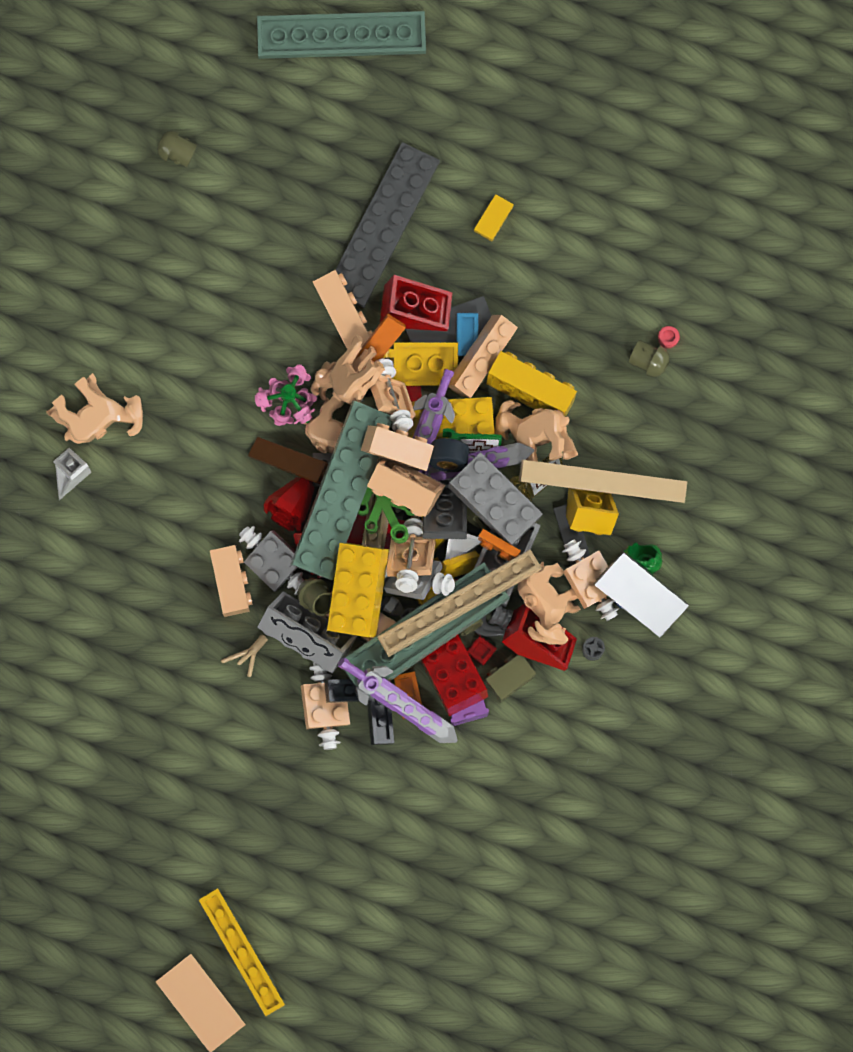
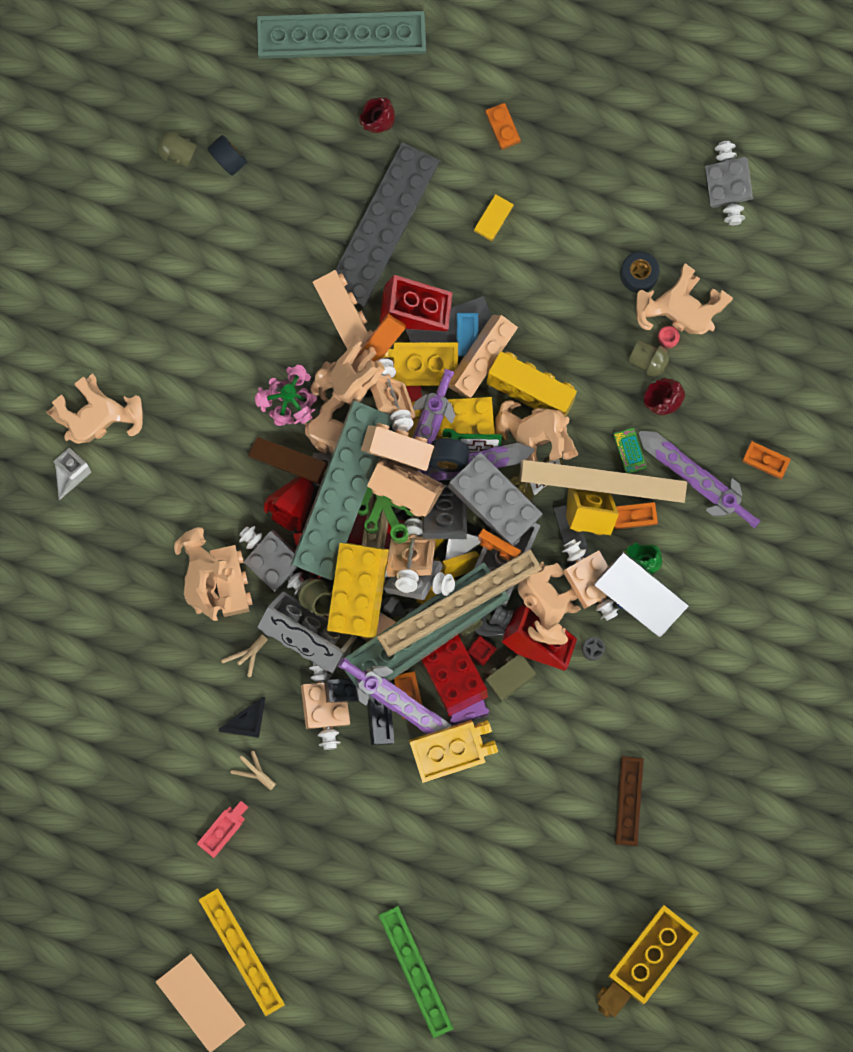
(202, 574): none -> light nougat animal
(223, 829): none -> coral hinge
(227, 155): none -> black wheel
(247, 722): none -> black tile
(258, 774): none -> tan plant
(377, 115): none -> dark red hair
(415, 972): none -> bright green tile
(451, 749): none -> yellow tile
(503, 126): none -> orange plate
(612, 1000): none -> pearl gold brick
(629, 451): none -> tile
(629, 801): none -> reddish brown tile
(636, 516): none -> orange plate
(644, 266): none -> black wheel
(653, 954): none -> yellow brick
(664, 396): none -> dark red hair
(680, 306): none -> light nougat animal
(726, 500): none -> sword
(729, 182): none -> light grey plate
(766, 460): none -> orange plate

